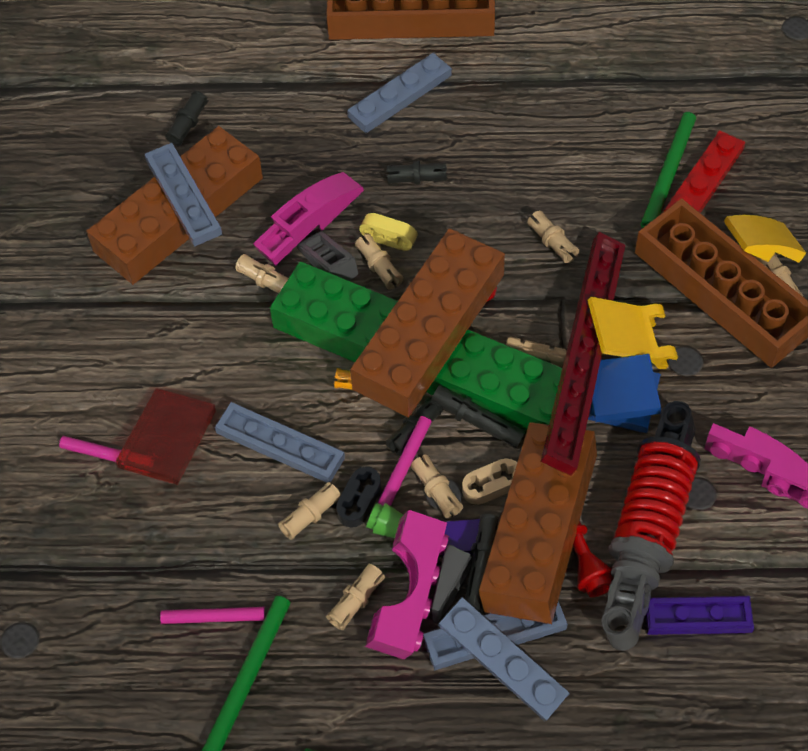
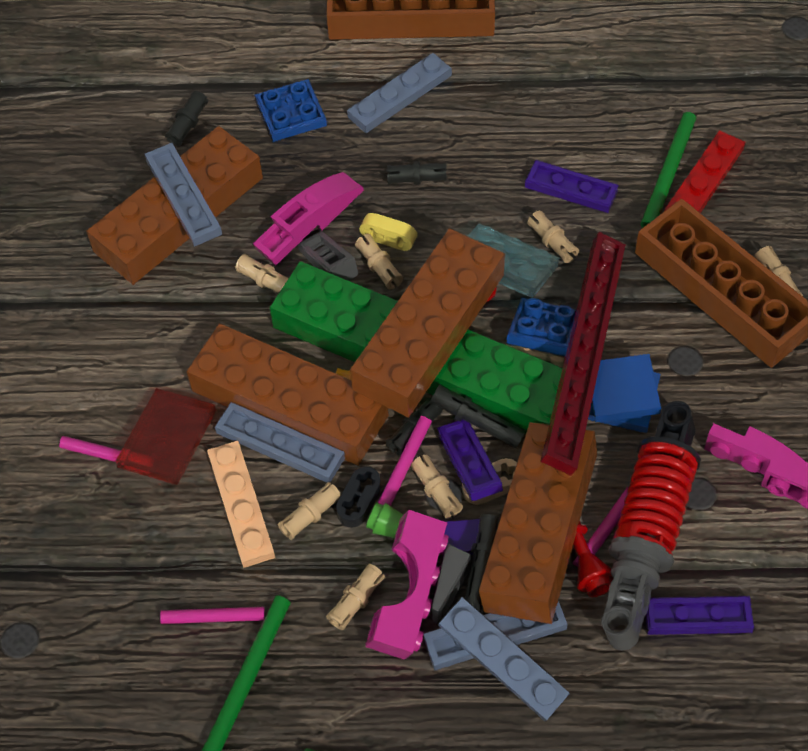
(241, 504): none -> light nougat plate
(286, 391): none -> dark orange brick
(290, 110): none -> blue tile
(469, 460): none -> dark purple tile
(524, 266): none -> clear light blue plate
(542, 326): none -> blue tile
(571, 186): none -> dark purple tile
(606, 526): none -> dark pink bar
(628, 330): yellow flag -> none
(764, 237): yellow slope -> none

